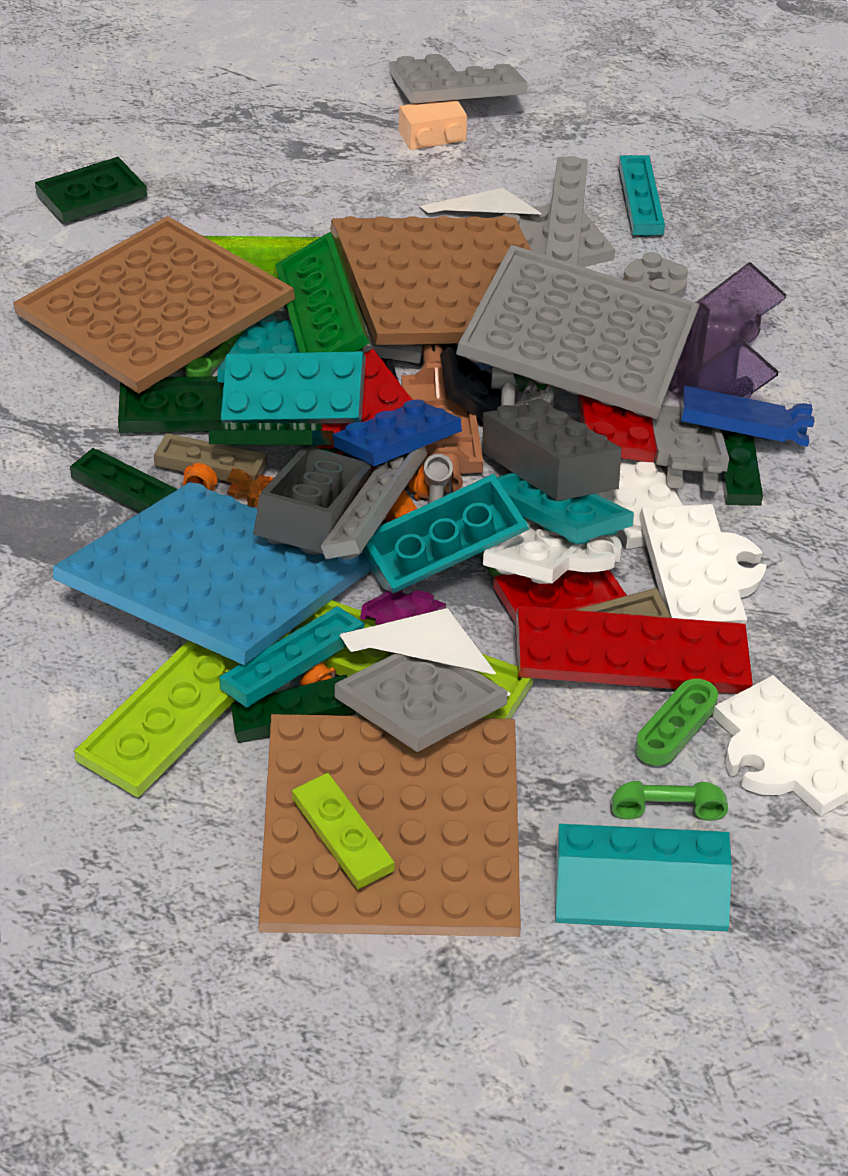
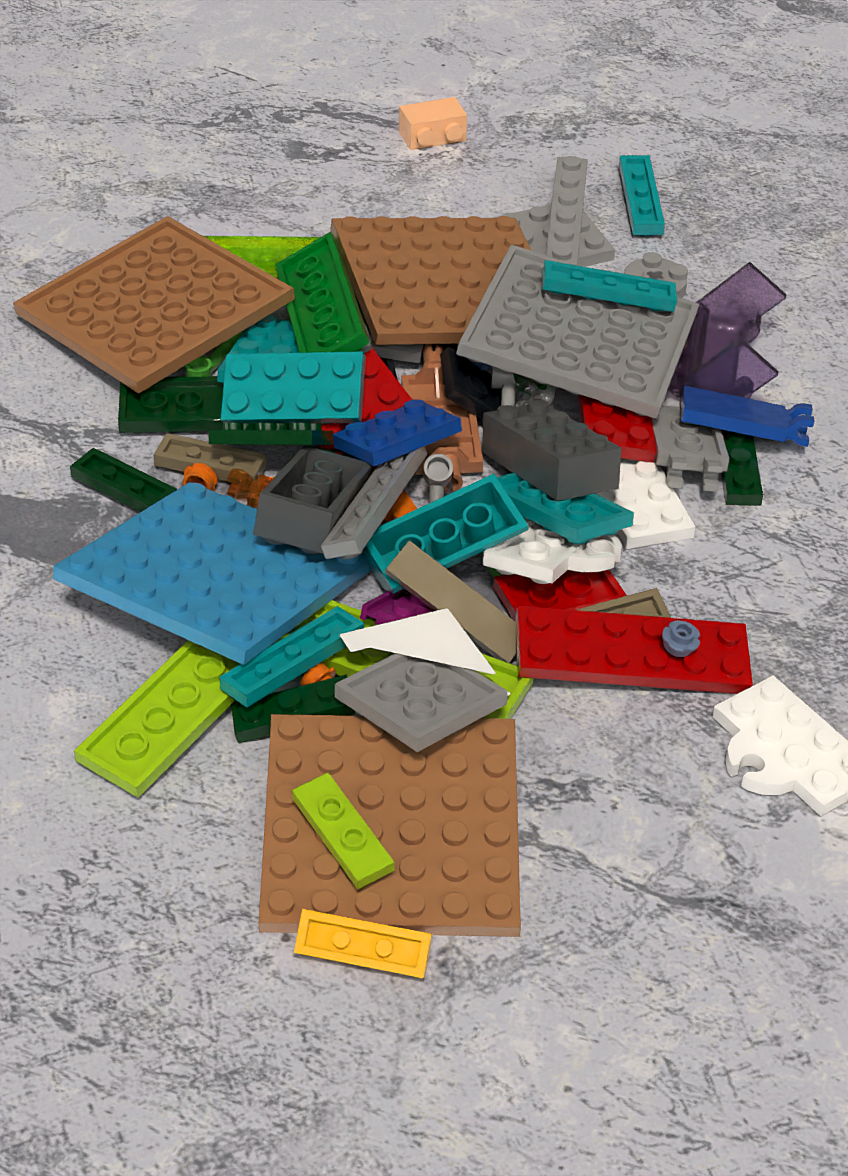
(91, 189): dark green plate -> none
(363, 943): none -> yellow plate
(418, 485): orange plate -> none
(437, 80): light grey plate -> none
(443, 590): none -> dark tan tile
(494, 200): white sticker -> none
(609, 286): none -> teal plate
(643, 877): teal slope -> none
(676, 722): bright green plate -> none
(680, 638): none -> sand blue plate
(699, 563): white plate -> none
(708, 799): bright green bar -> none

